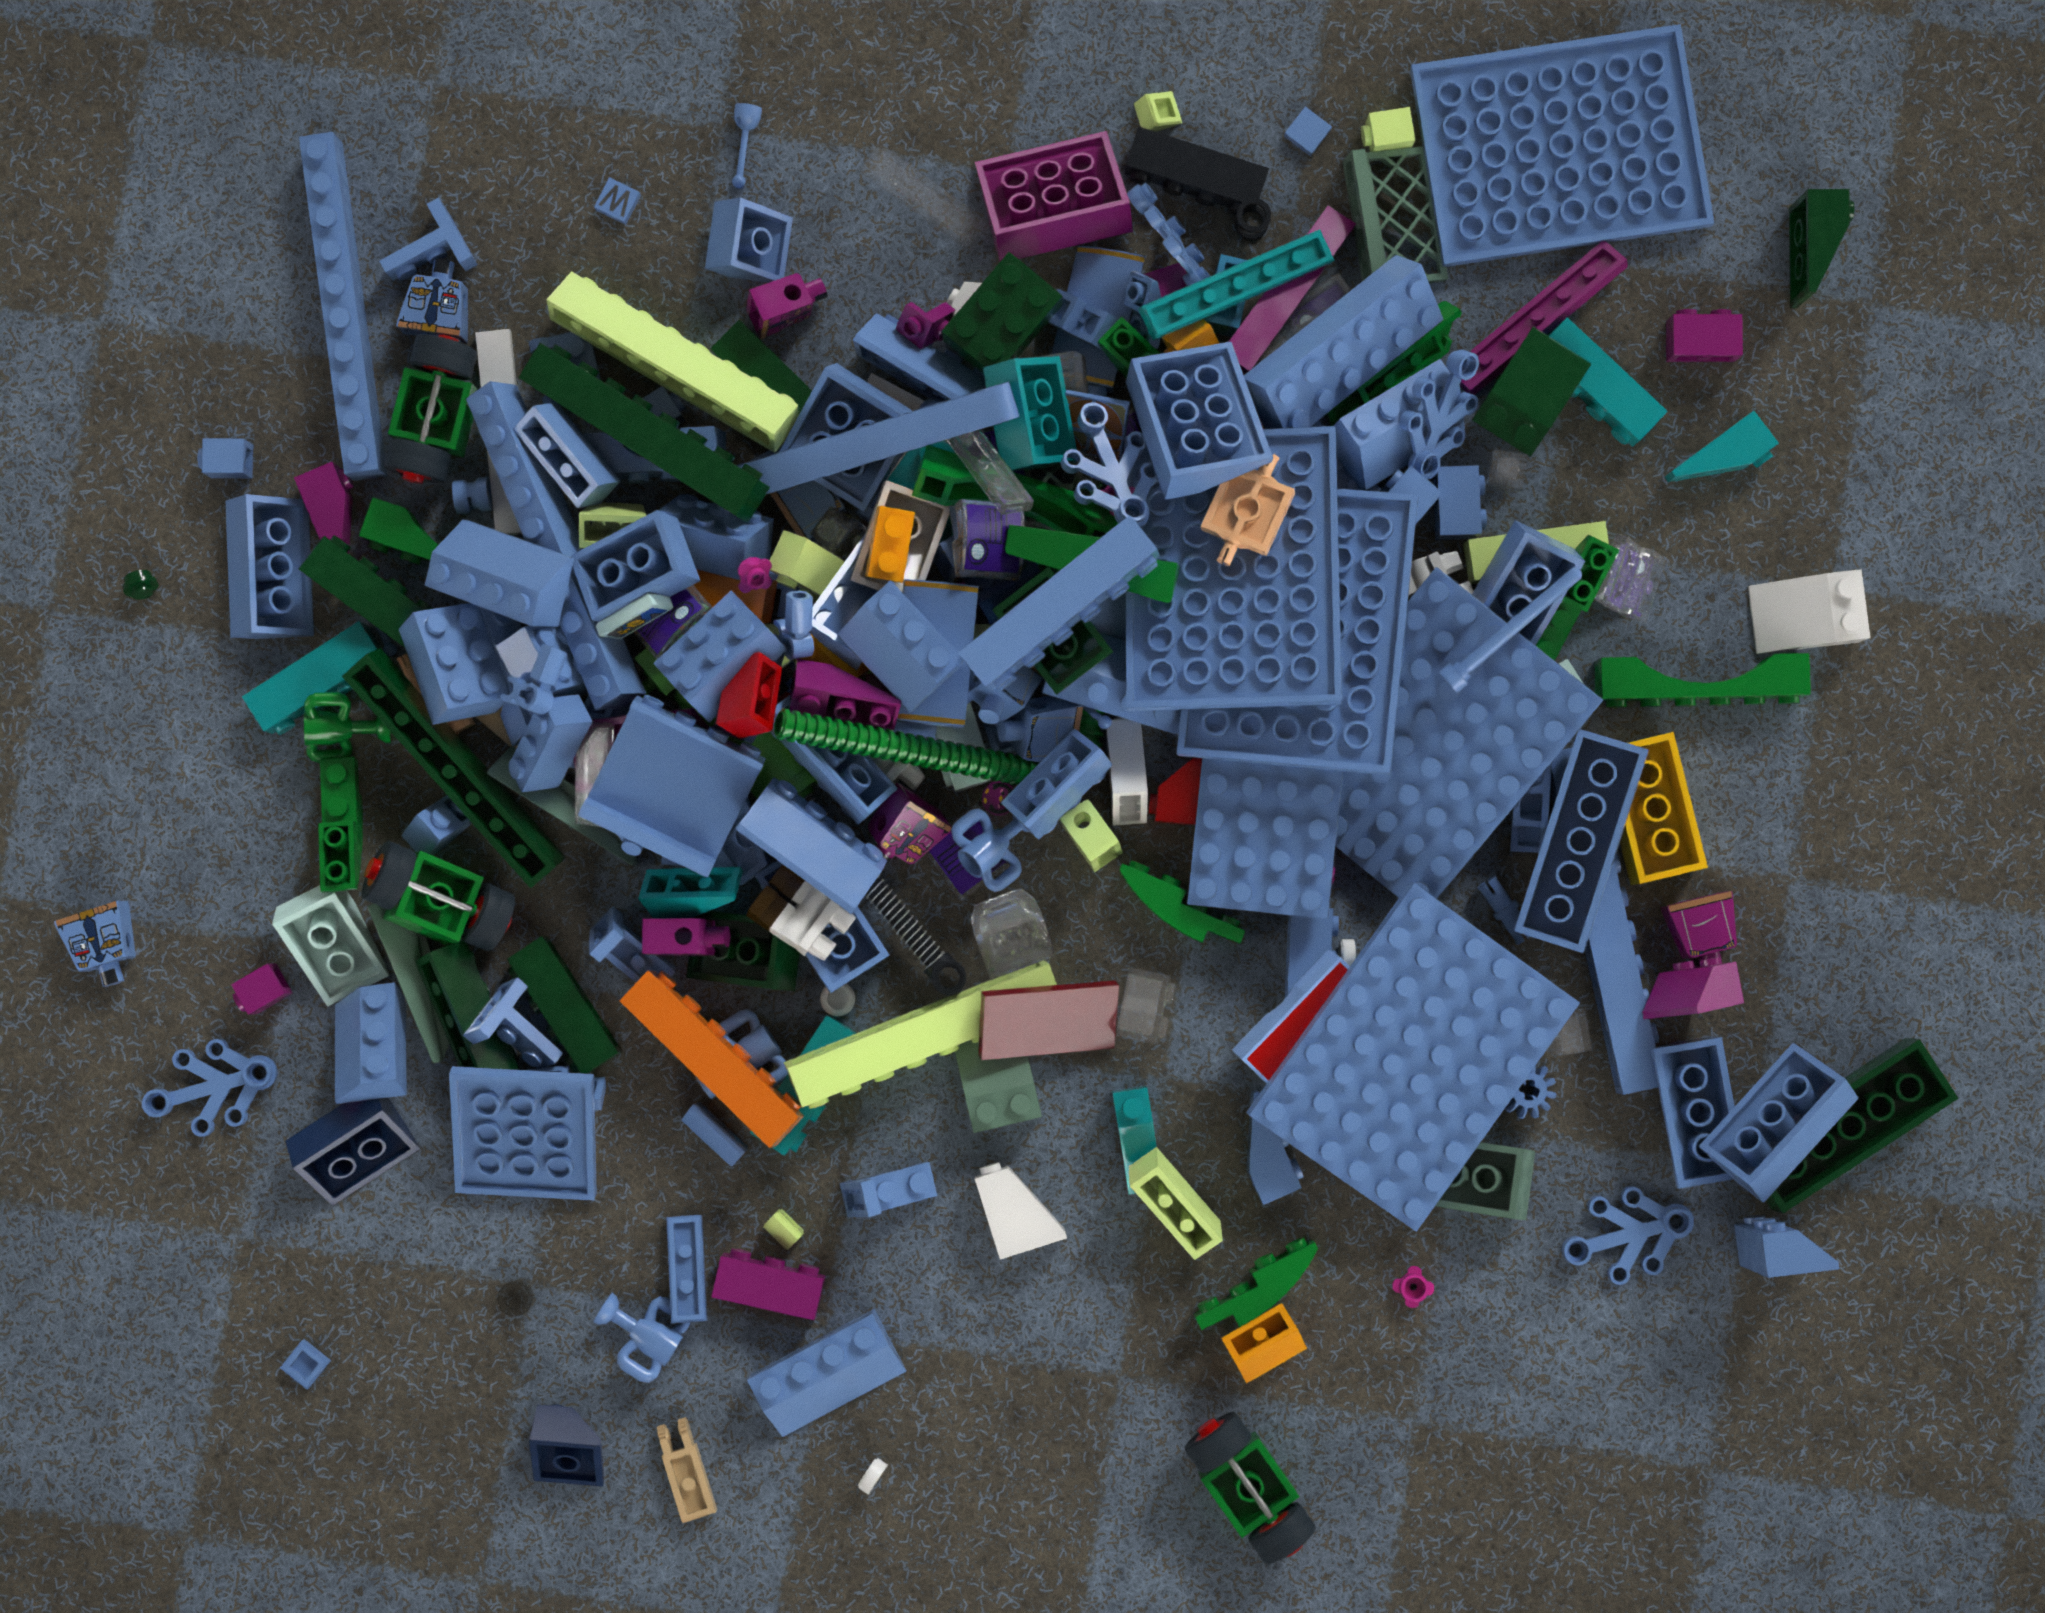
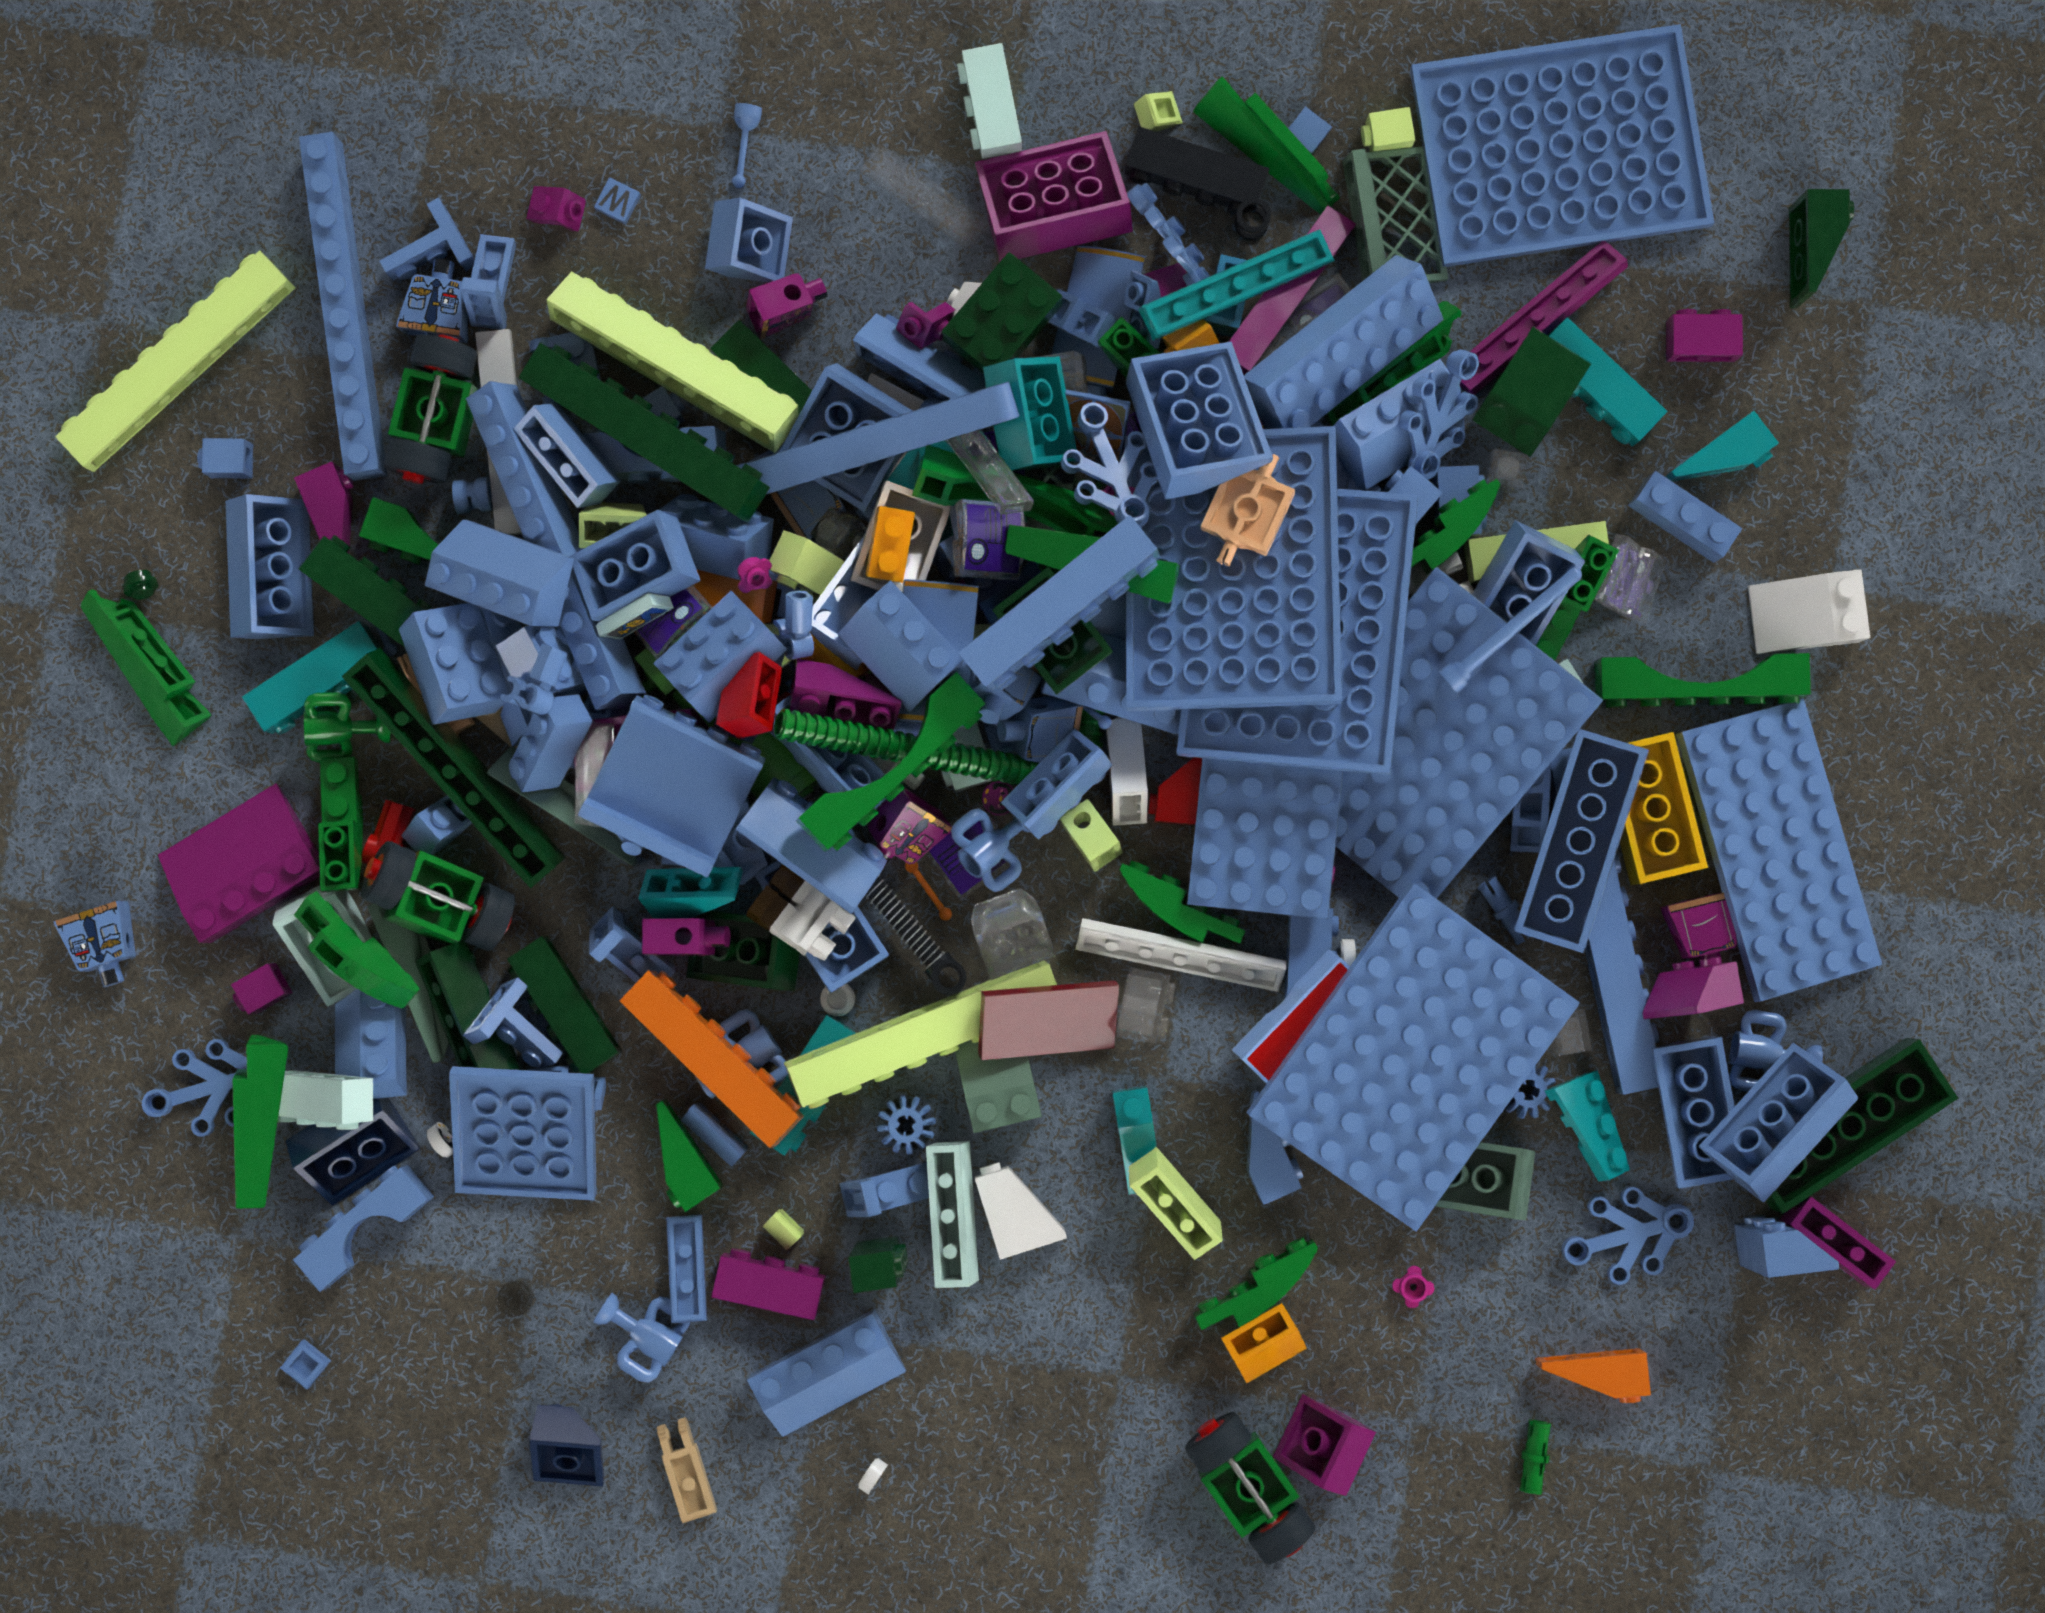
(147, 665): none -> green wedge
(174, 361): none -> yellowish green brick
(240, 865): none -> magenta slope
(255, 1118): none -> green wedge
(326, 1099): none -> light aqua brick
(330, 1255): none -> medium blue arch
(361, 964): none -> green slope
(390, 827): none -> red piece
(440, 1139): none -> white tile
(488, 283): none -> medium blue bracket
(556, 207): none -> magenta bracket
(685, 1166): none -> green slope
(877, 1264): none -> dark green brick
(894, 1122): none -> medium blue gear
(944, 714): none -> green arch
(944, 912): none -> orange hinge
(952, 1214): none -> light aqua brick
(990, 101): none -> light aqua brick
(1181, 955): none -> white tile
(1267, 142): none -> green wedge
(1324, 1445): none -> magenta slope
(1455, 526): none -> green slope
(1535, 1456): none -> green pin
(1590, 1116): none -> teal wing
(1613, 1373): none -> orange slope
(1685, 517): none -> medium blue brick
(1757, 1050): none -> medium blue piece
(1779, 850): none -> medium blue plate
(1852, 1250): none -> magenta brick

